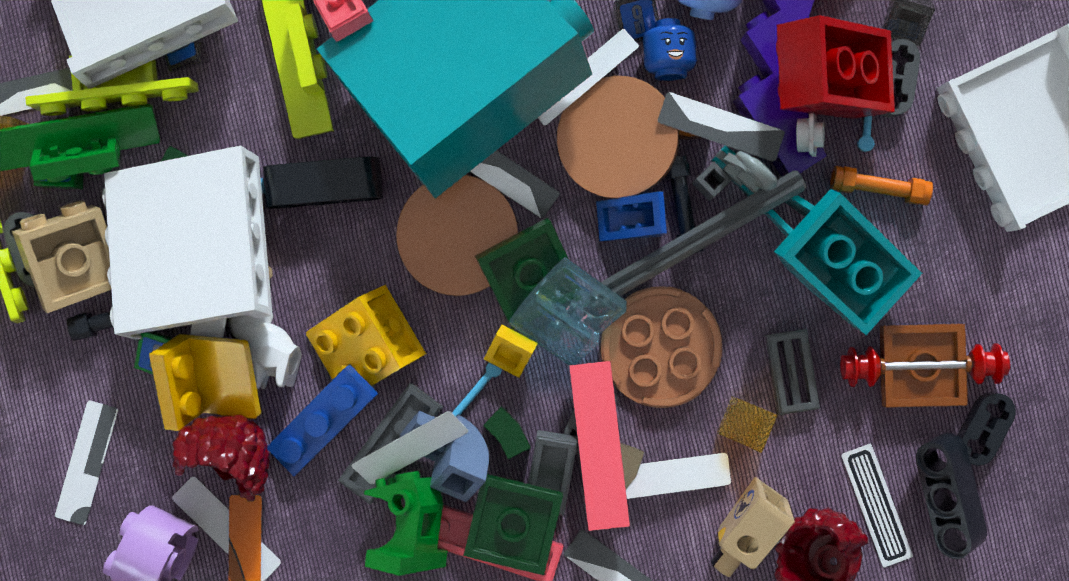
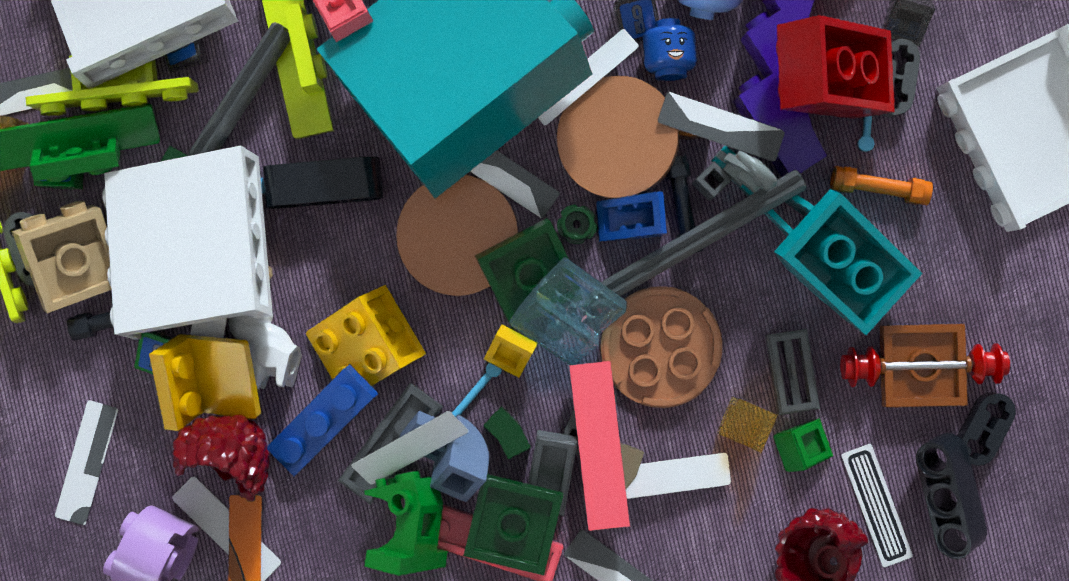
(242, 90): none -> dark grey axle
(586, 218): none -> dark green plate
(752, 528): tan torso -> none
(803, 446): none -> green slope
(810, 135): white plate -> none

